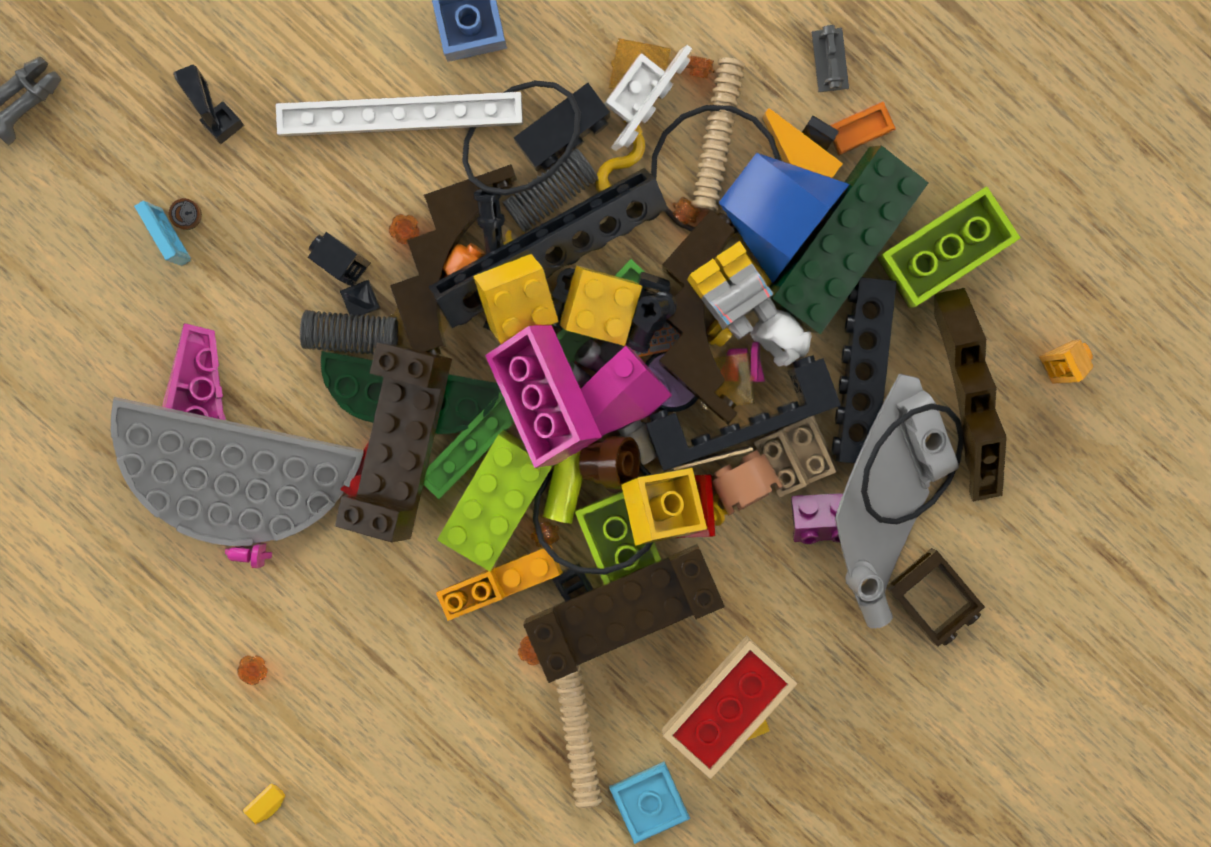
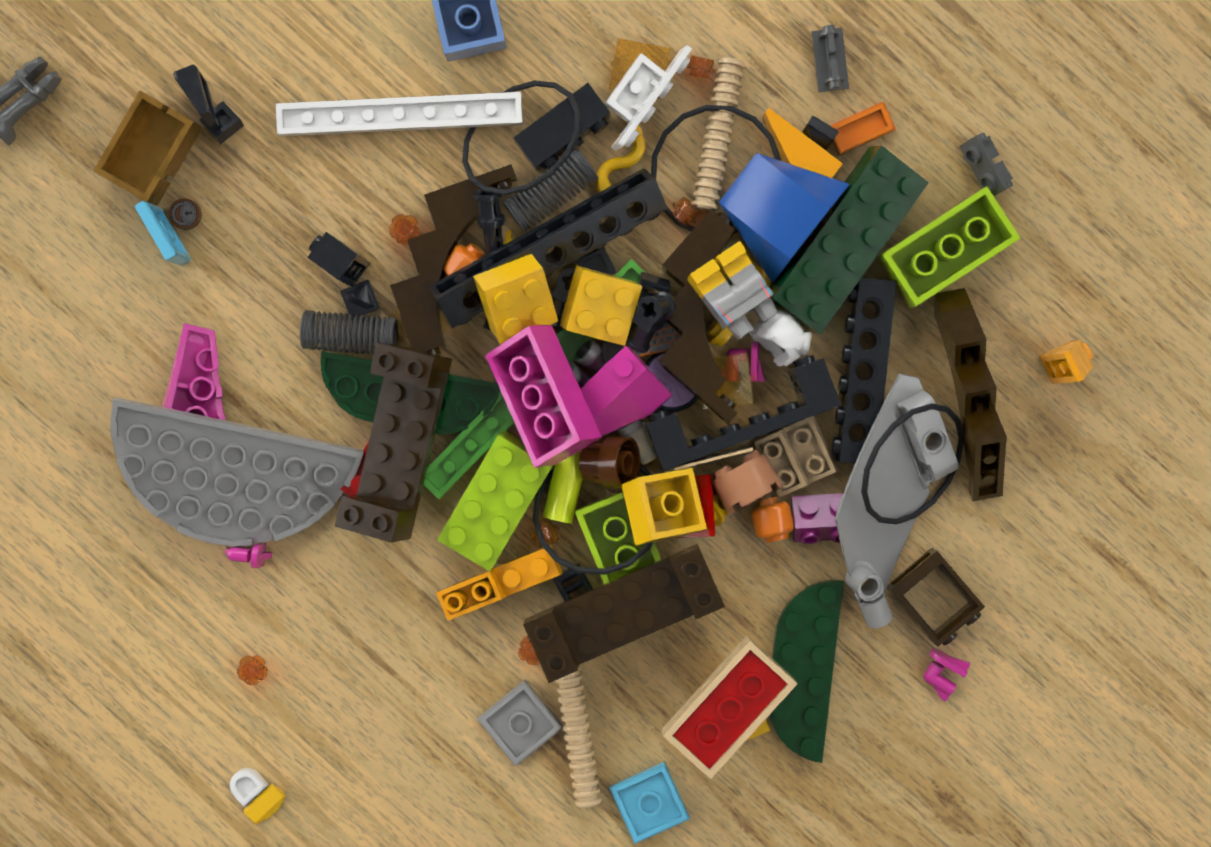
(147, 148): none -> pearl gold piece
(246, 785): none -> white tile
(520, 722): none -> light grey tile
(598, 261): none -> black plate
(772, 519): none -> orange head
(806, 650): none -> dark green plate
(932, 675): none -> dark pink piece
(979, 155): none -> dark grey hinge

